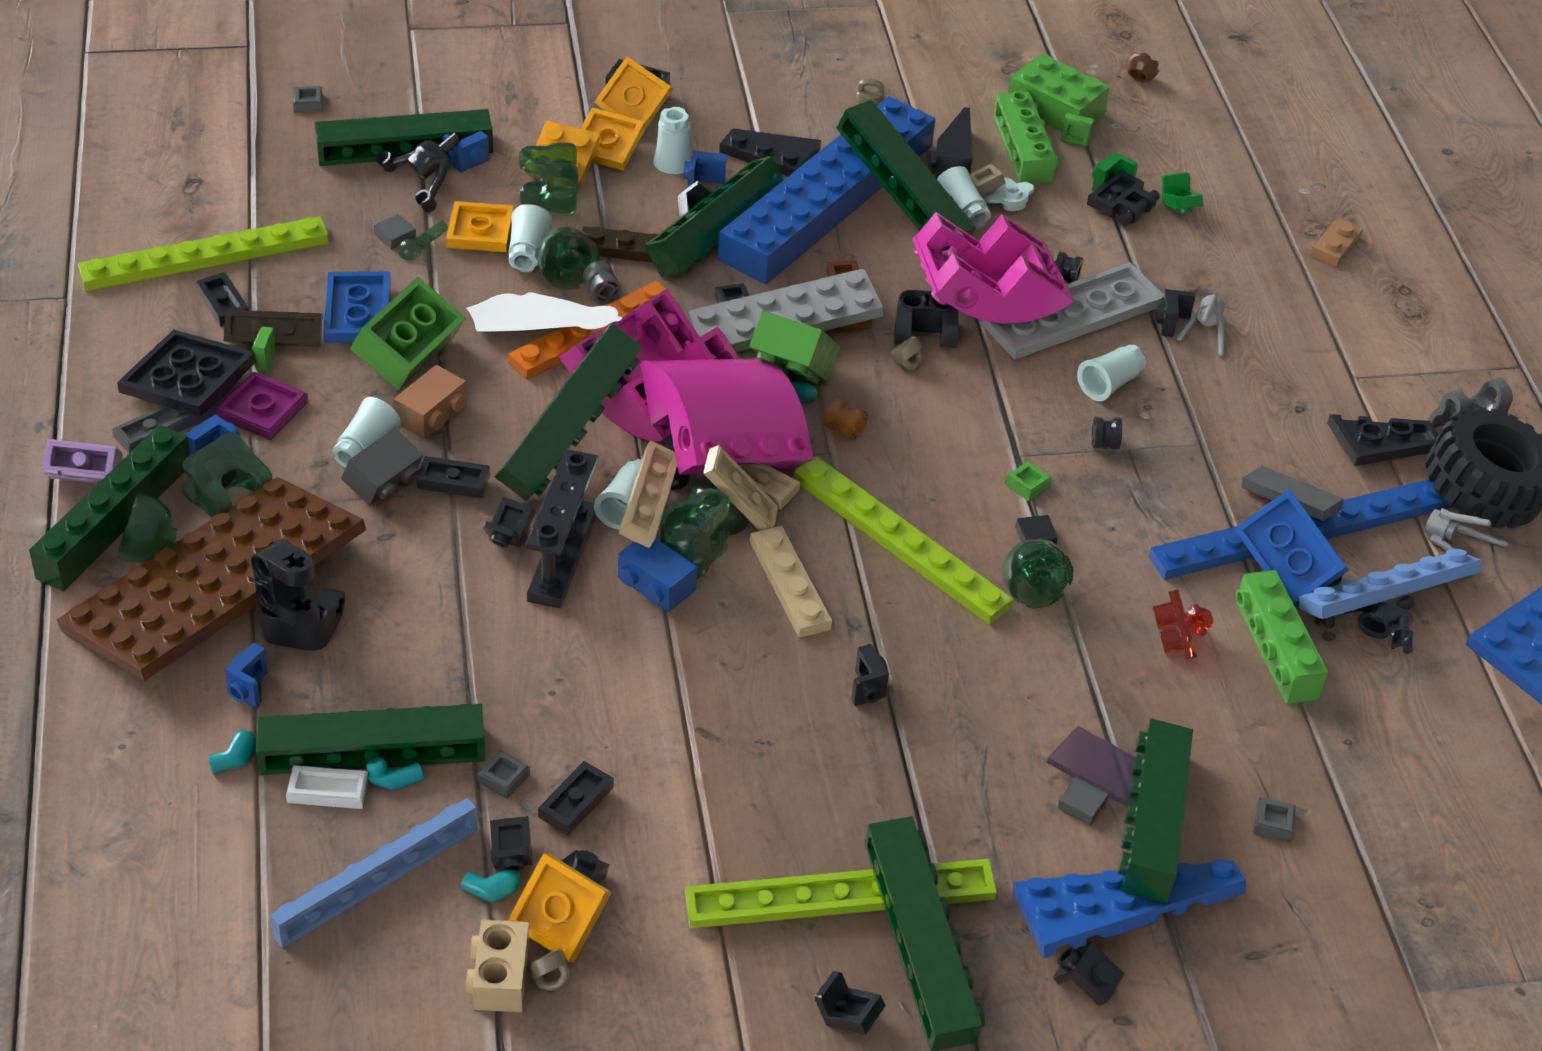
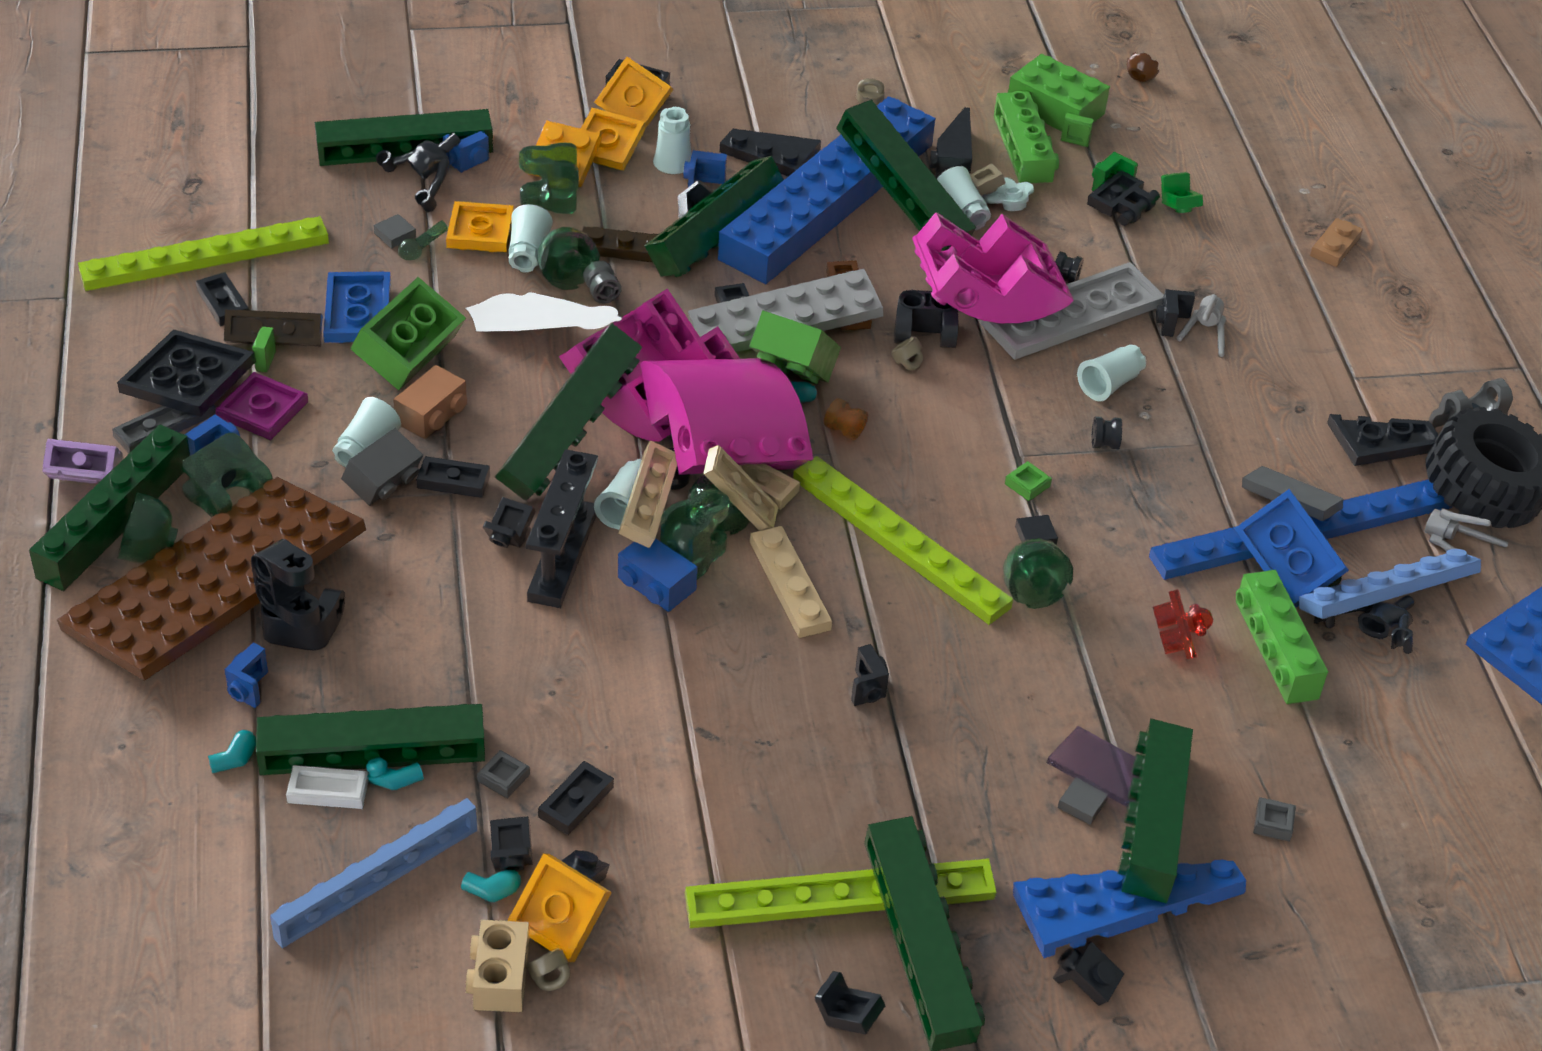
(308, 99): dark grey tile -> none
(545, 351): orange plate -> none

